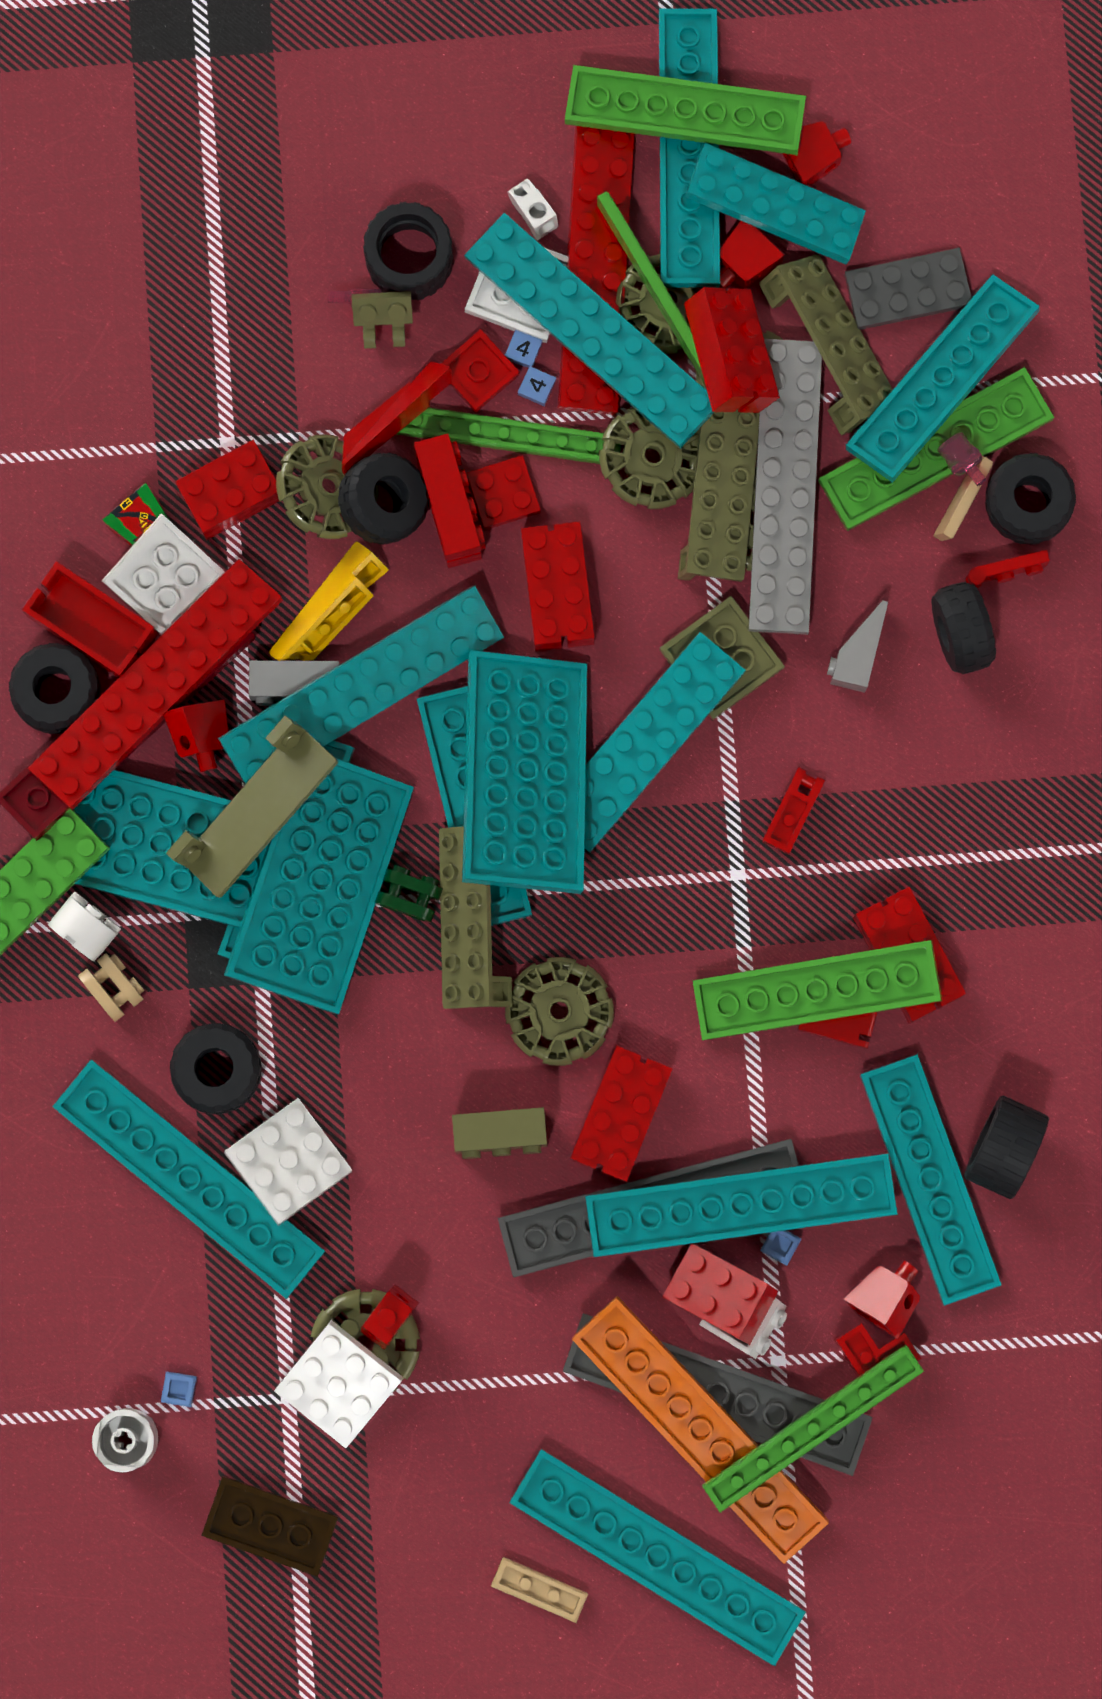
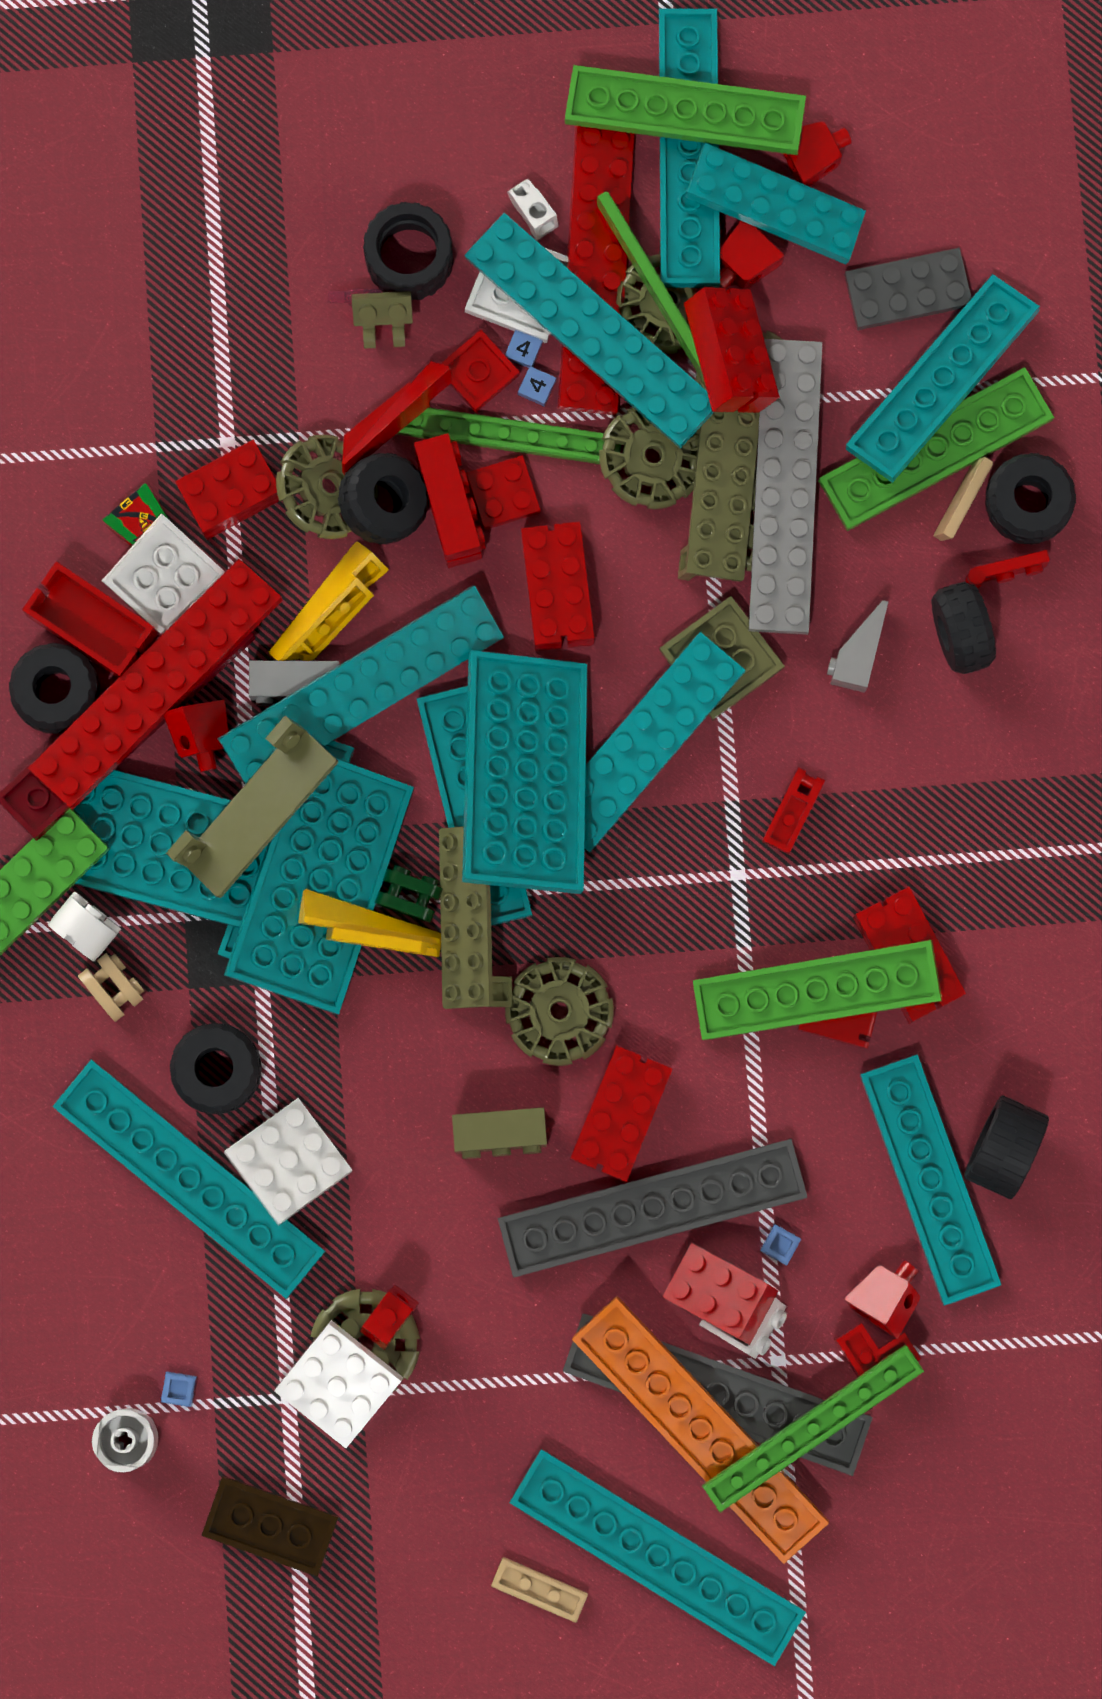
(366, 927): none -> yellow wedge
(741, 1205): teal plate -> none
(834, 335): olive bracket -> none
(962, 457): clear pink piece -> none

